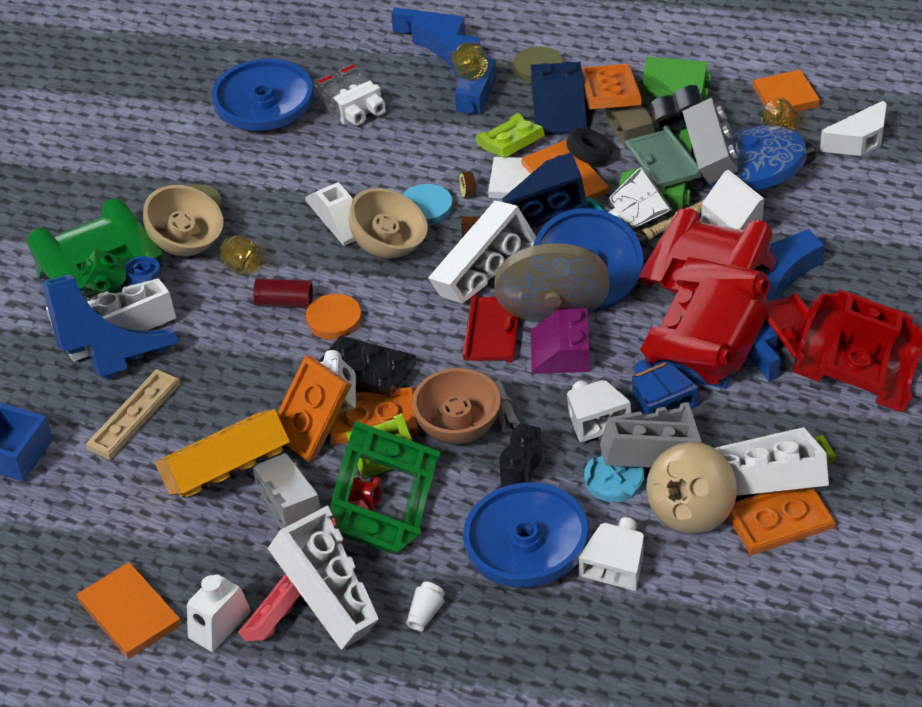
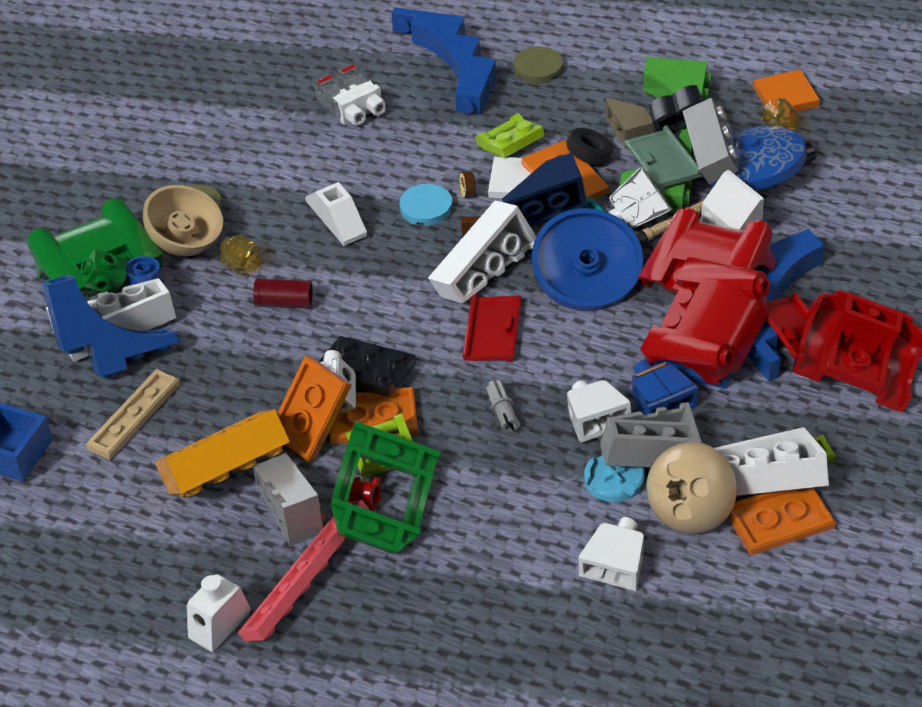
(128, 610): orange tile -> none
(262, 94): blue dish -> none
(325, 576): white wedge -> none
(333, 316): orange tile -> none
(386, 223): tan piece -> none
(425, 604): white cone -> none
(456, 405): nougat piece -> none
(469, 61): clear yellow head -> none
(521, 455): black brick -> none
(525, 534): blue dish -> none
(549, 279): dark tan dish -> none
(558, 97): dark blue slope -> none
(561, 343): magenta slope -> none
(610, 86): orange tile -> none
(856, 133): white slope -> none

